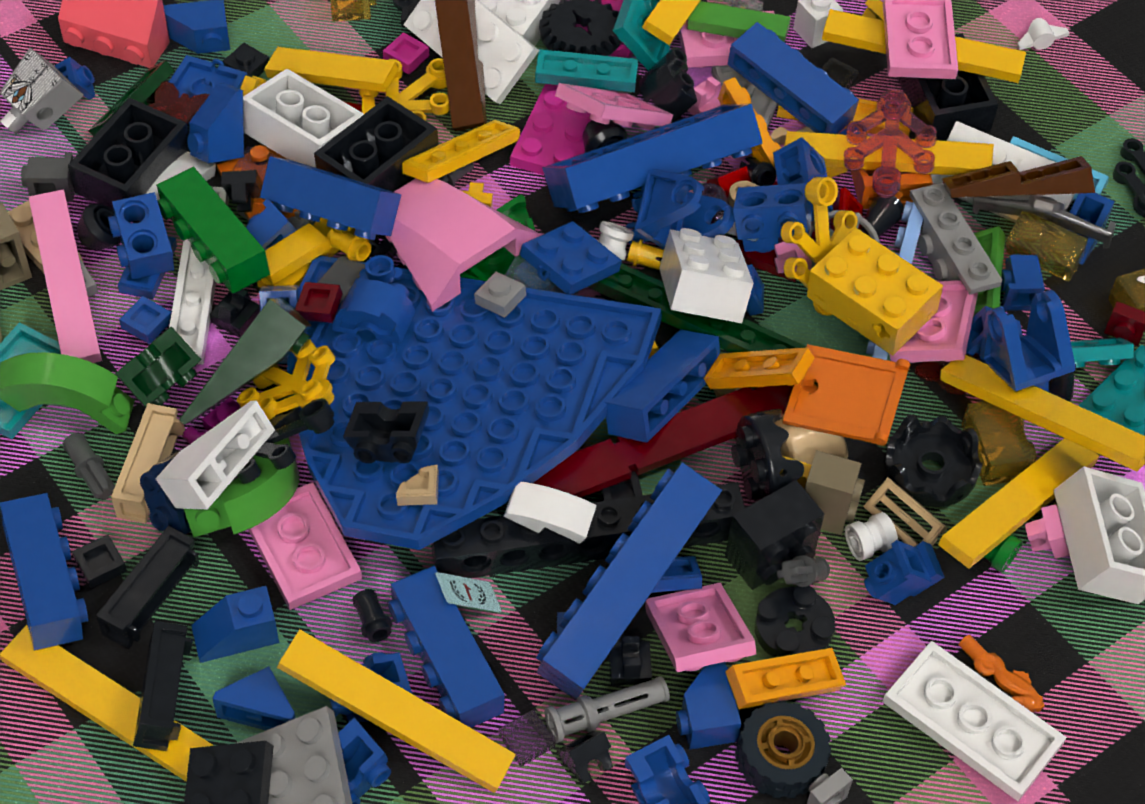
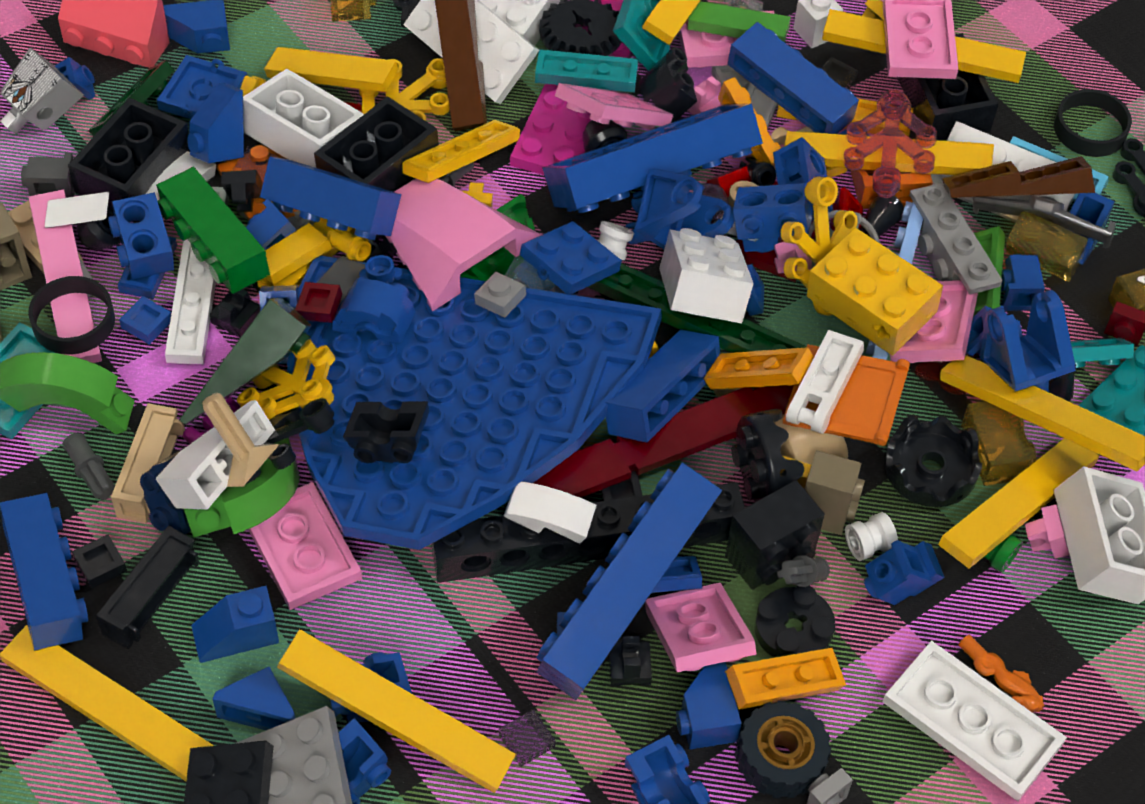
(65, 286): none -> black tyre
(77, 209): none -> white sticker
(159, 368): dark green cylinder -> none
(160, 686): black container -> none
(182, 108): clear red piece -> none
(246, 456): none -> tan piece
(248, 60): black plate -> none
(375, 623): black pin -> none
(407, 51): dark pink plate -> none
(420, 489): tan tile -> none
(446, 648): blue brick -> none
(468, 592): clear light blue sticker -> none
(583, 750): black tile -> none
(586, 708): light grey pin -> none
(644, 254): yellow pin -> none
(825, 380): none -> white plate
(880, 495): tan tile -> none
(1041, 35): white piece -> none
(1098, 99): none -> black tyre

